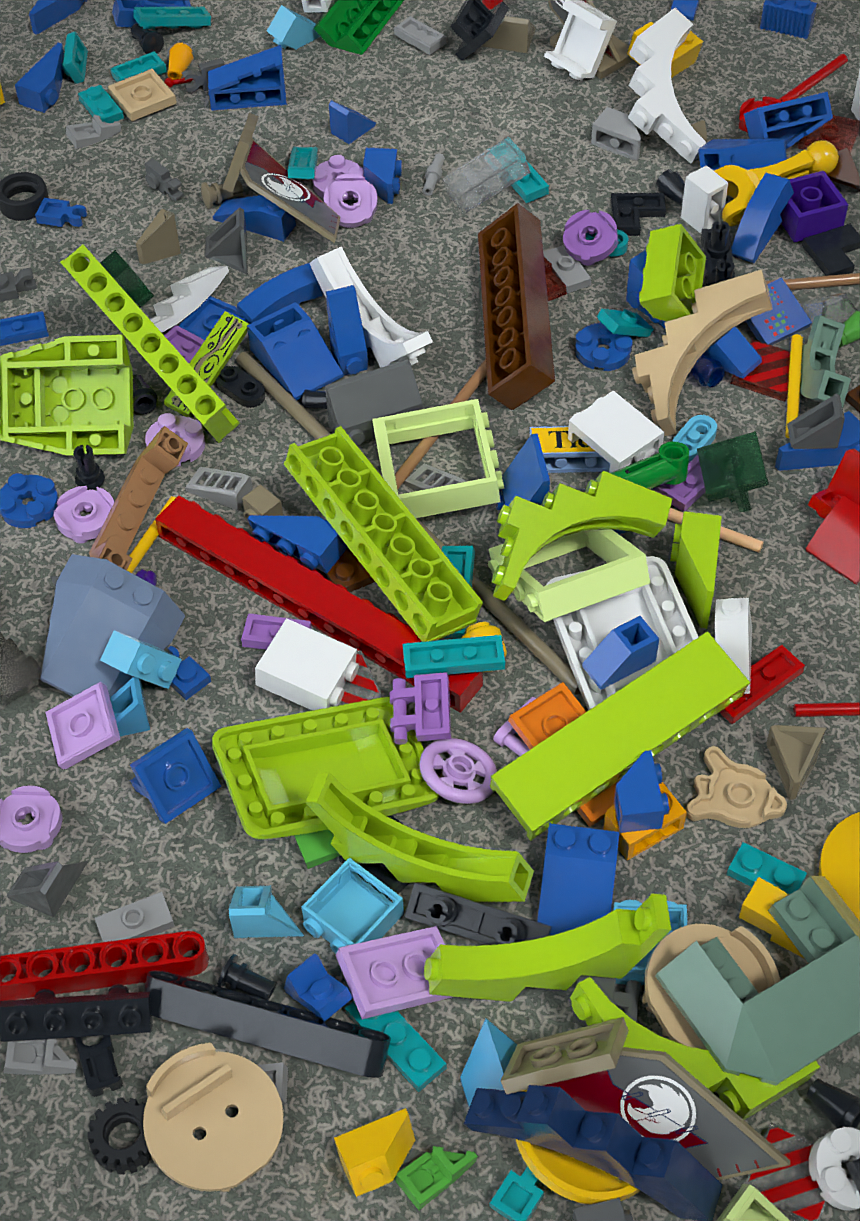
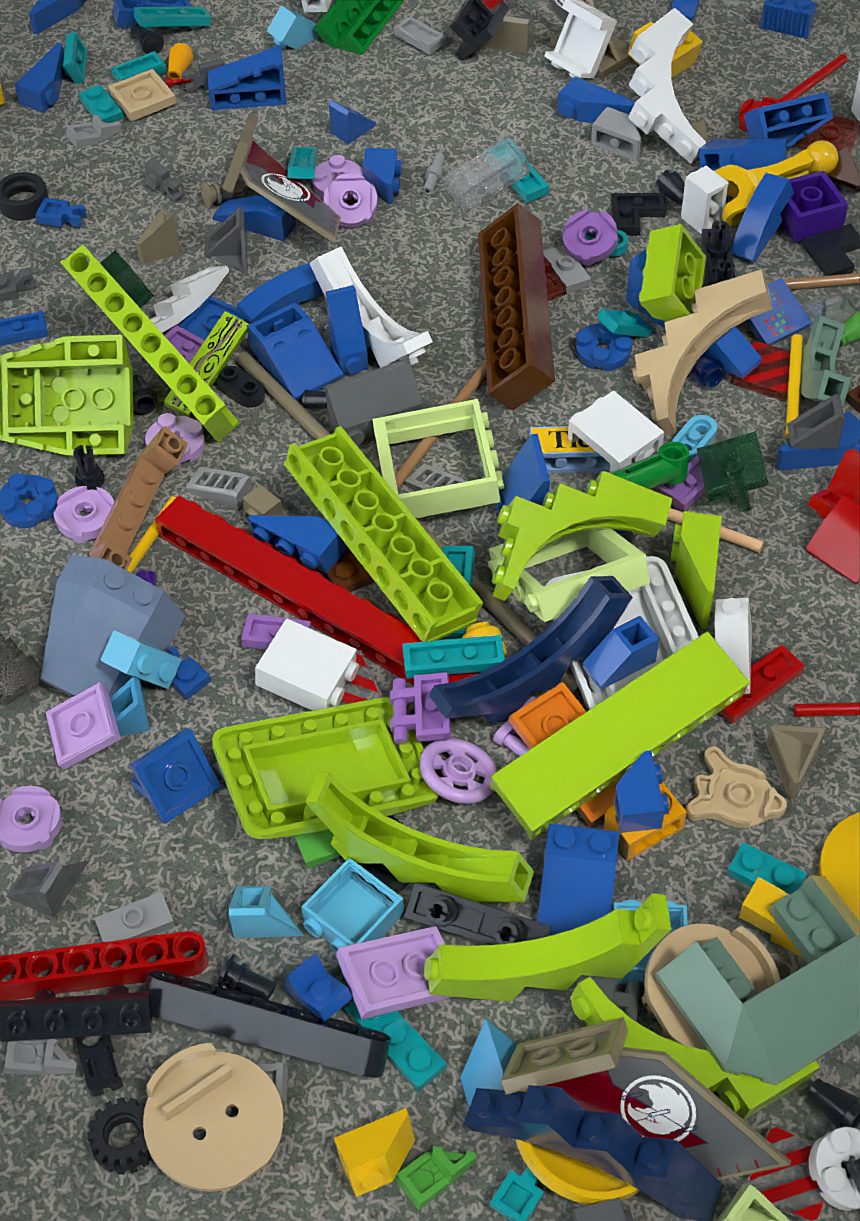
(543, 661): none -> dark blue arch
(586, 101): none -> blue slope

